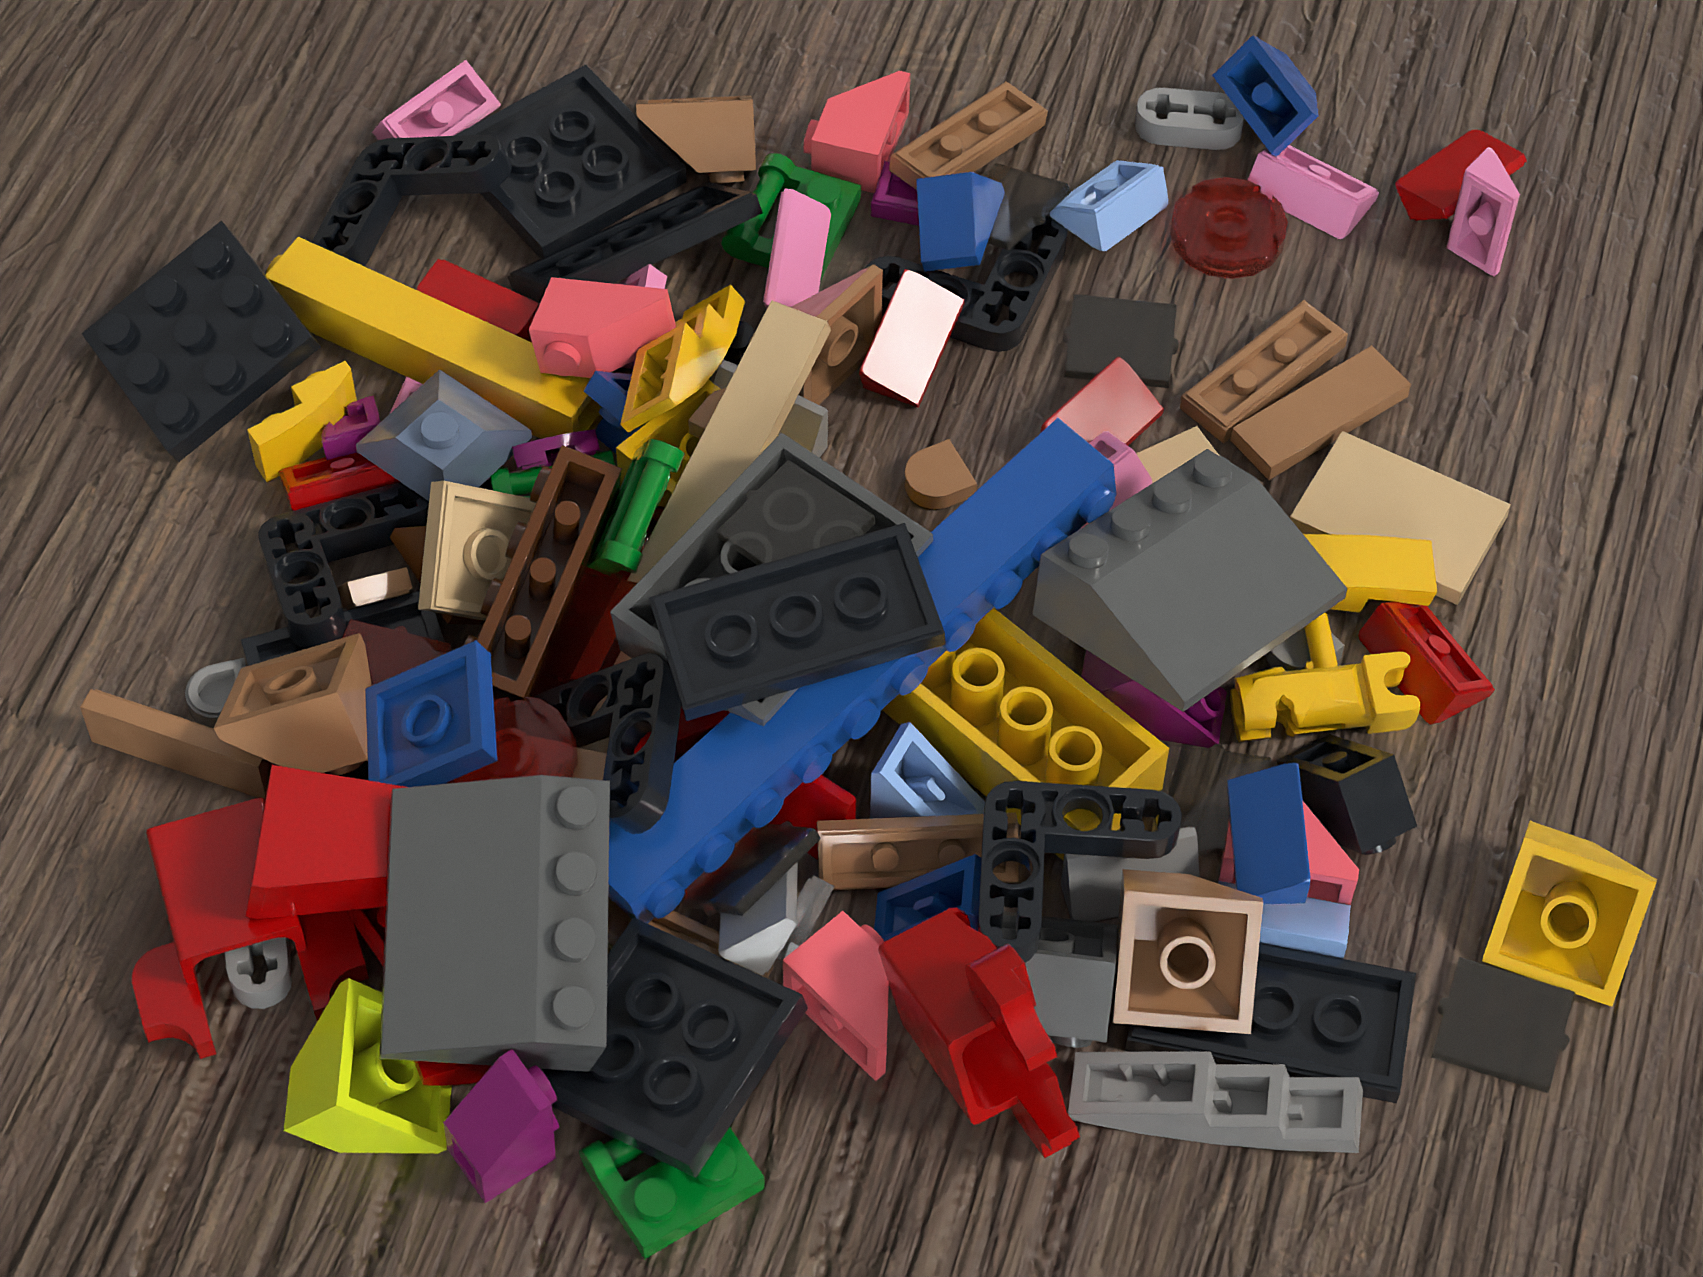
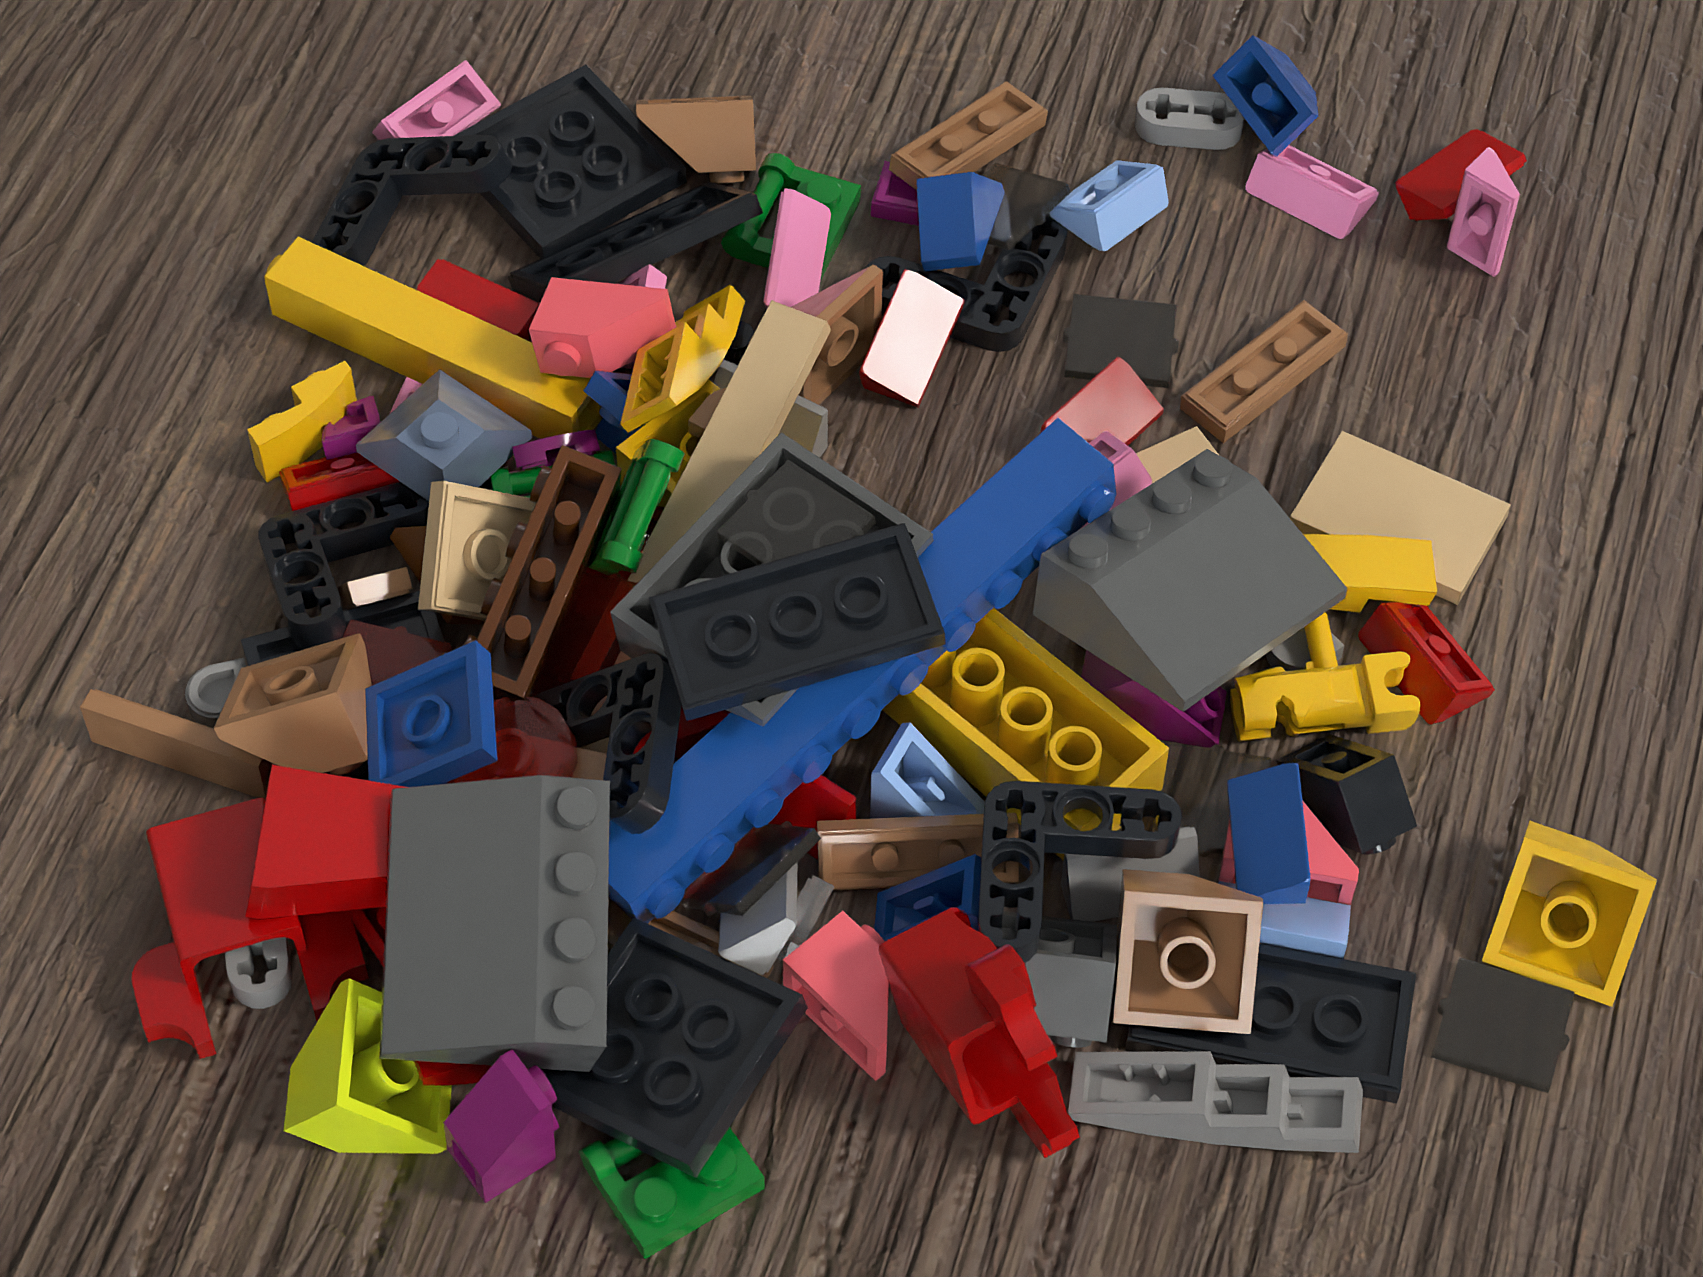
(200, 341): black plate -> none
(859, 130): coral slope -> none
(938, 477): medium nougat tile -> none
(1228, 228): clear red tile -> none
(1320, 412): medium nougat tile -> none

